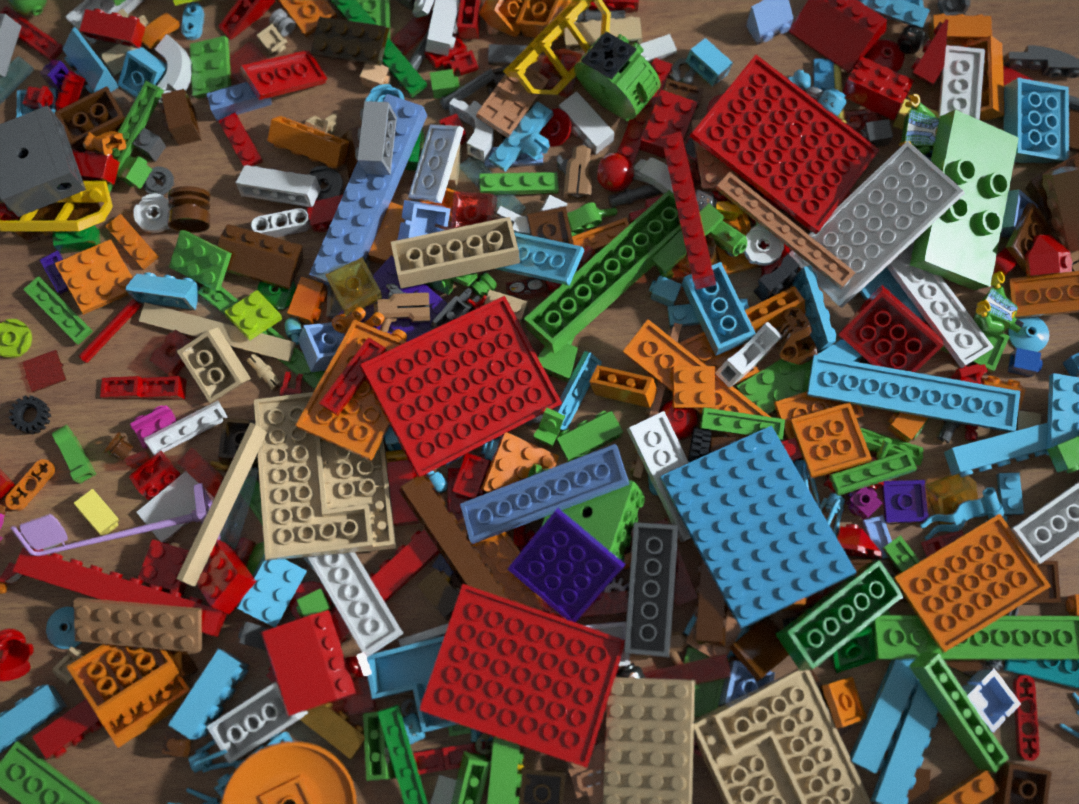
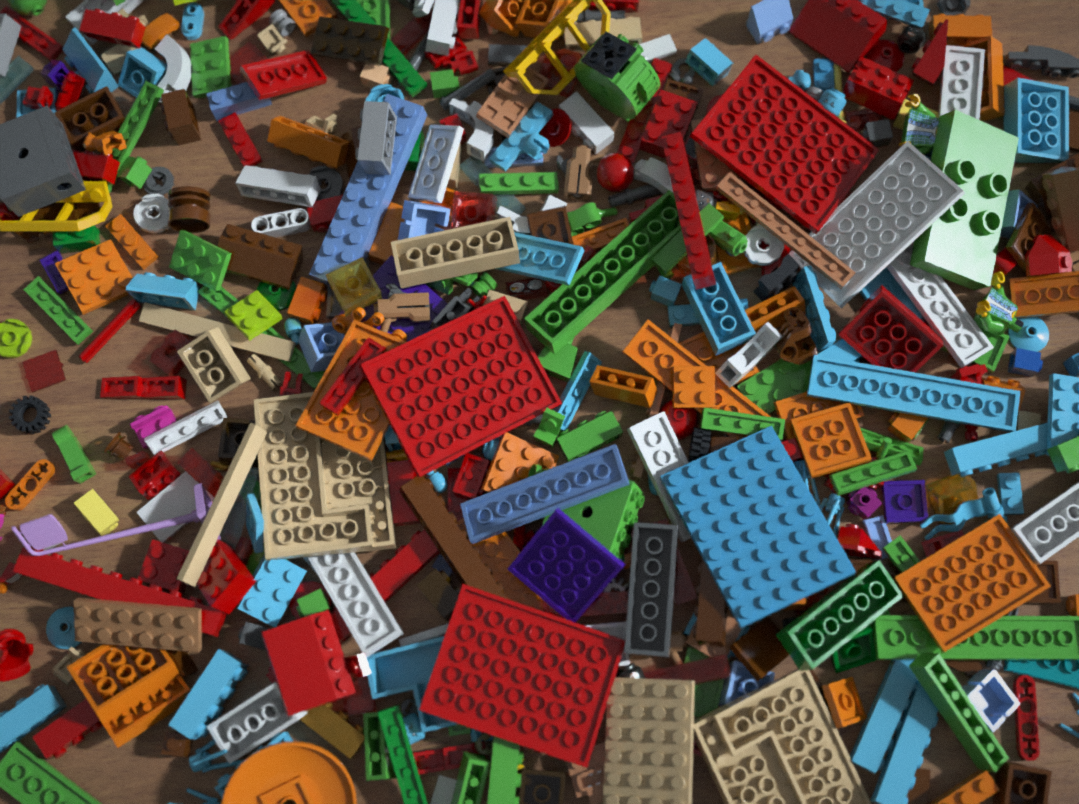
(149, 144): dark grey brick -> none
(254, 523): none -> medium azure tile

